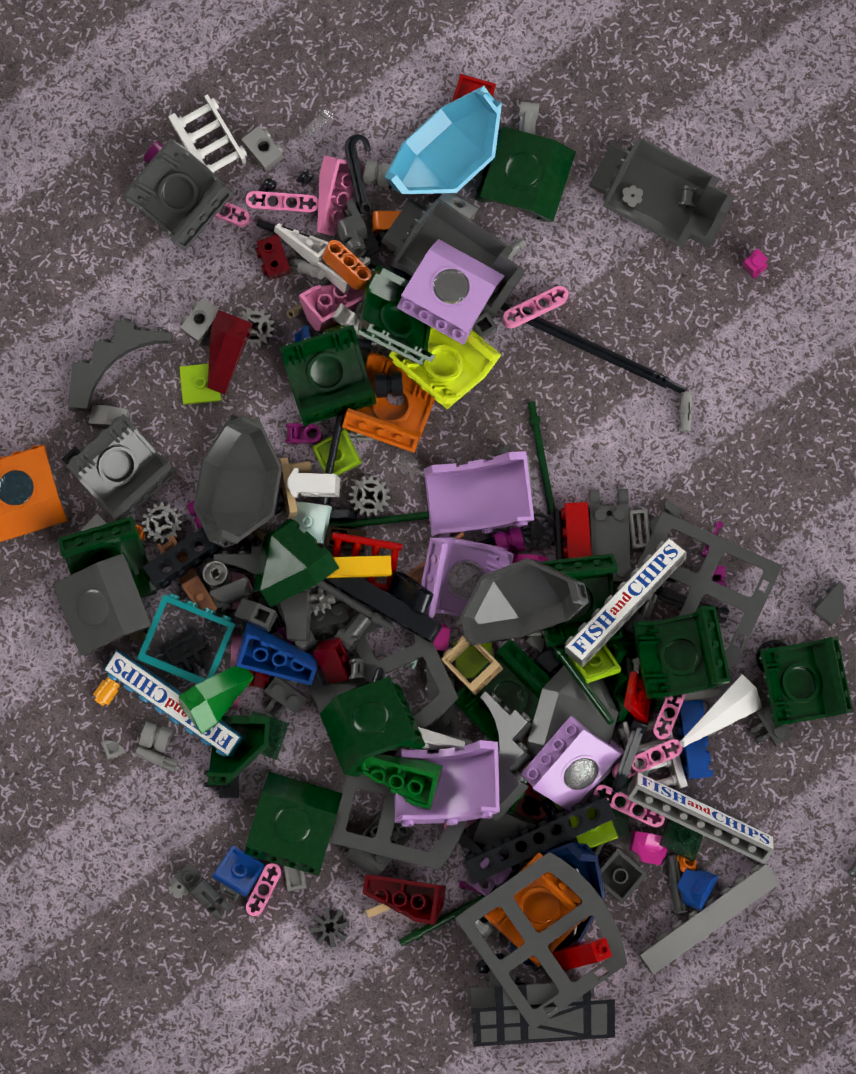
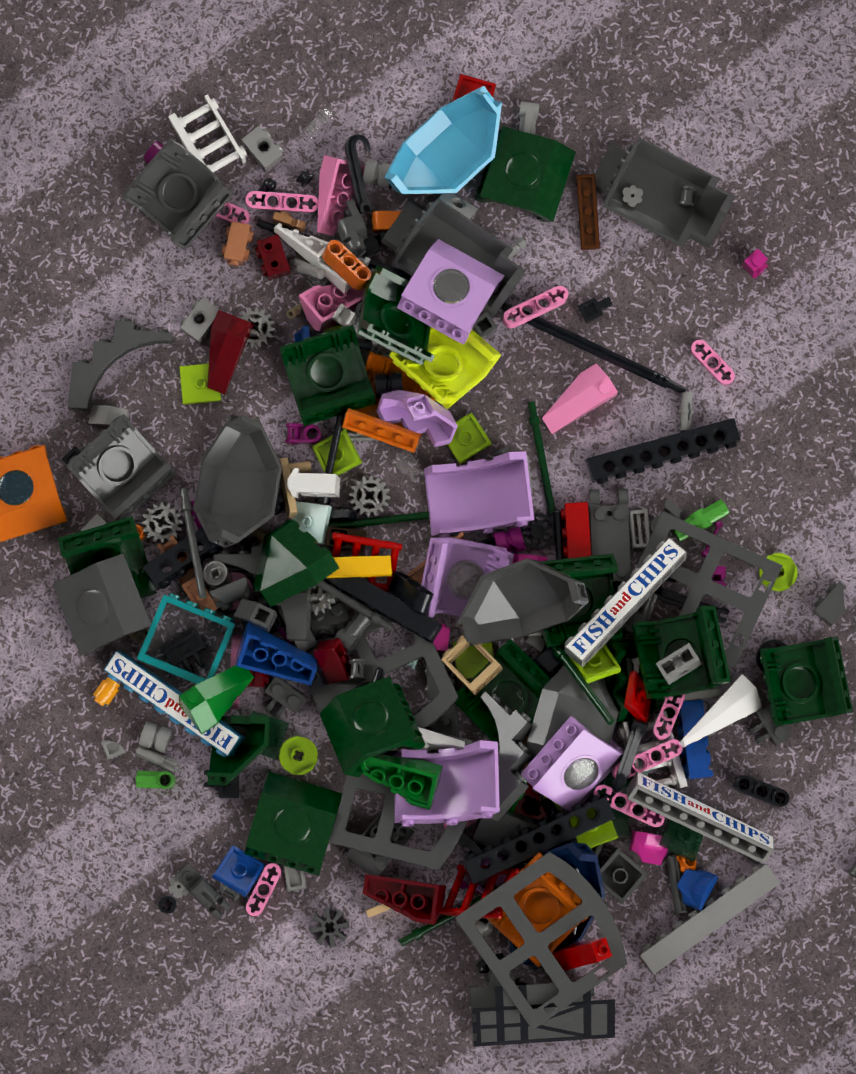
(153, 779): none -> bright green piece
(173, 907): none -> black bush
(186, 508): none -> dark grey bar
(236, 249): none -> nougat brick
(286, 220): none -> medium nougat plate
(302, 745): none -> lime plate
(418, 414): none -> lavender panel
(468, 439): none -> lime plate
(494, 914): none -> red bar
(582, 396): none -> bright pink wedge
(588, 212): none -> reddish brown tile
(592, 309): none -> black plate
(678, 663): none -> light grey brick
(704, 517): none -> bright green piece
(718, 376): none -> bright pink beam
(727, 428): none -> black brick
(771, 791): none -> black beam
(789, 572): none -> lime plate

